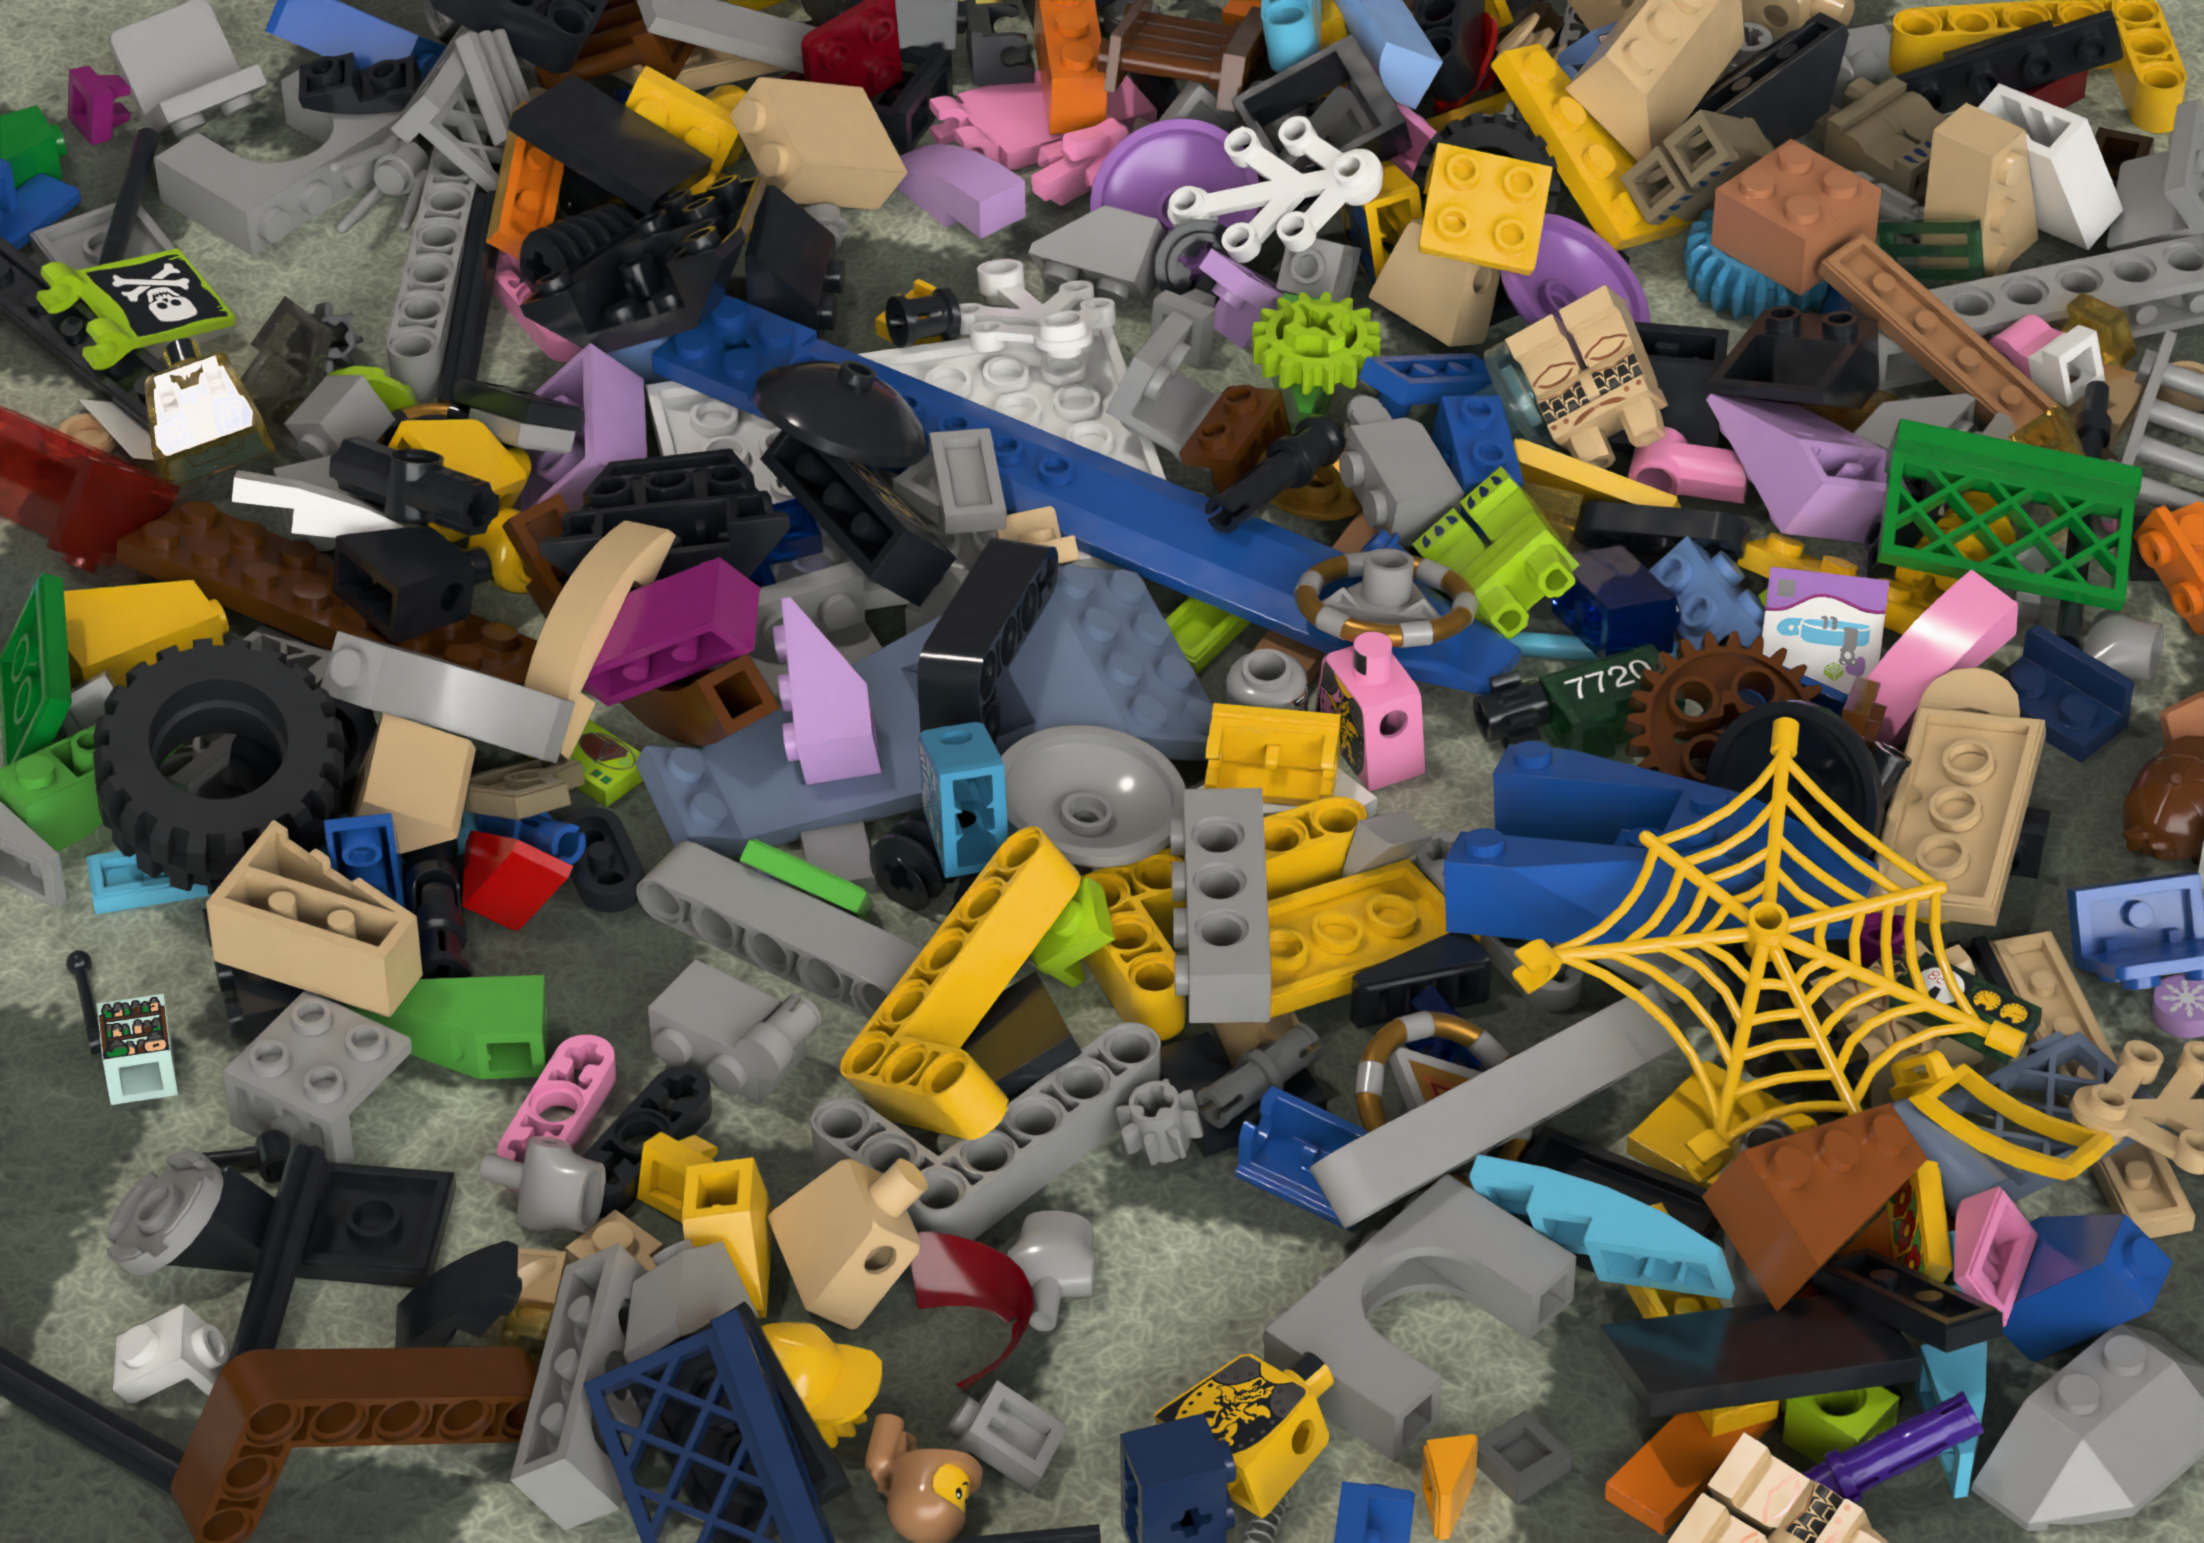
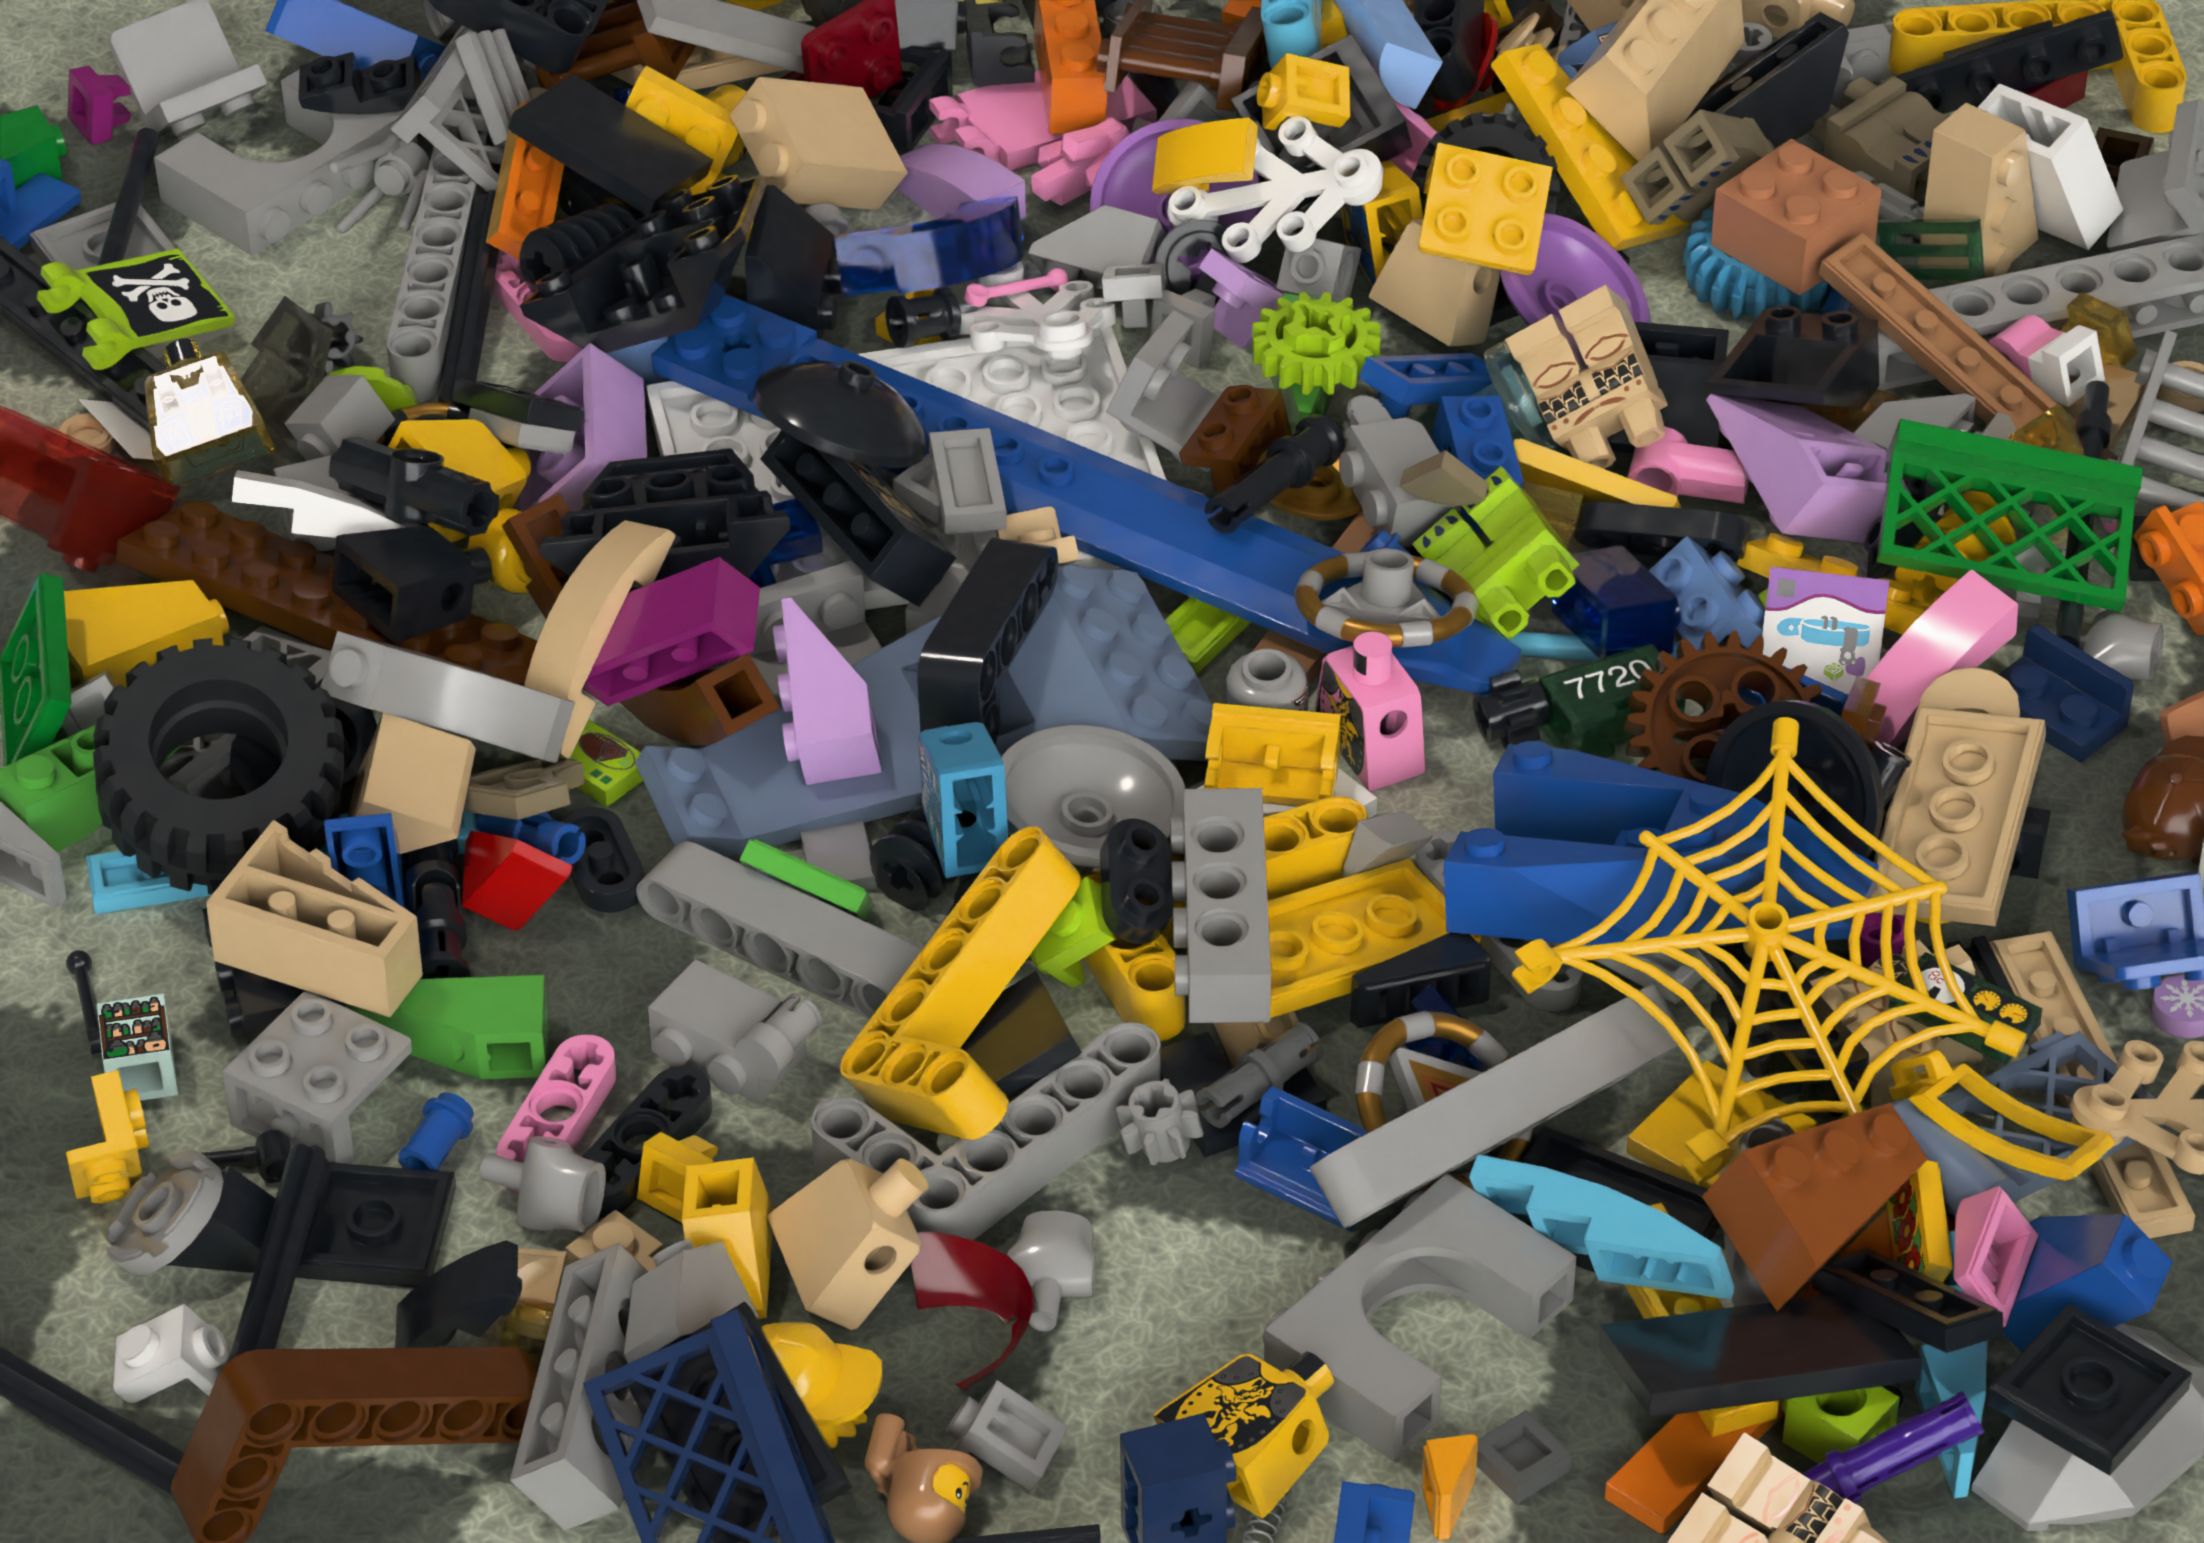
(111, 1167): none -> yellow bracket
(443, 1123): none -> blue pin
(933, 254): none -> clear blue arch
(978, 294): none -> bright pink hinge
(1134, 287): none -> light grey tile
(1136, 874): none -> black plate
(1205, 155): none -> yellow slope
(1304, 89): none -> yellow bracket
(1444, 481): none -> dark tan tile
(2089, 1388): none -> black tile

